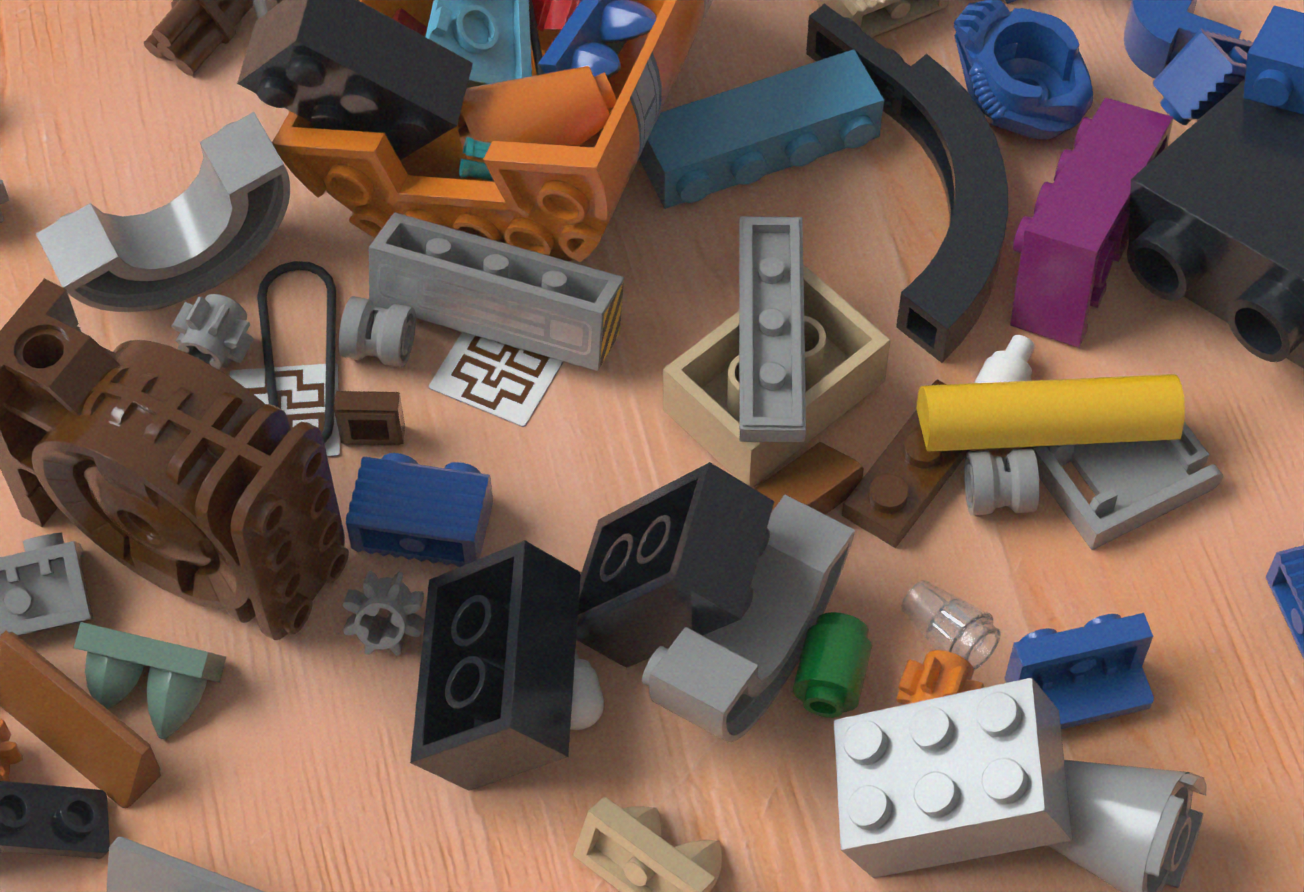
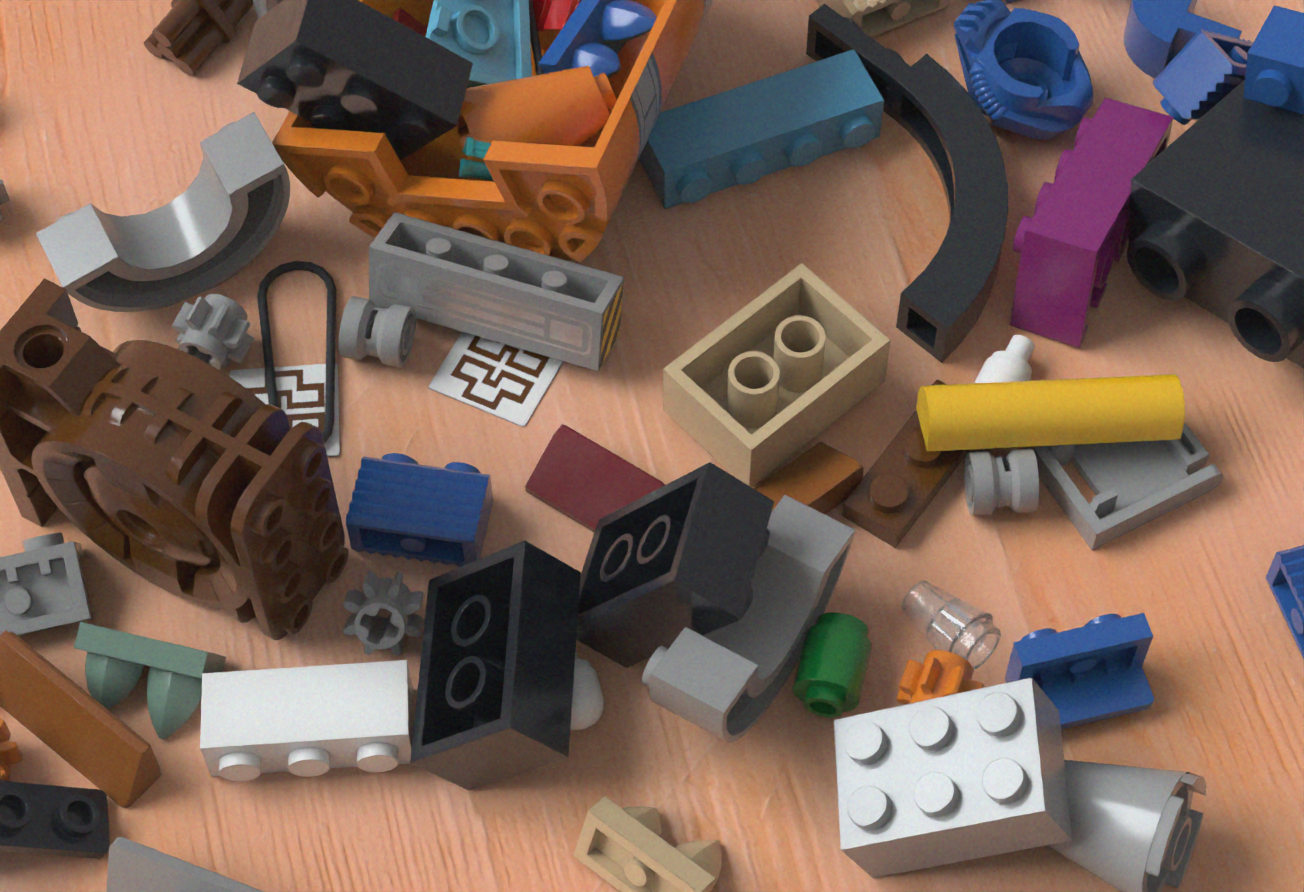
(307, 719): none -> white brick
(369, 417): reddish brown tile -> none
(586, 478): none -> dark red slope
(771, 330): light grey tile -> none

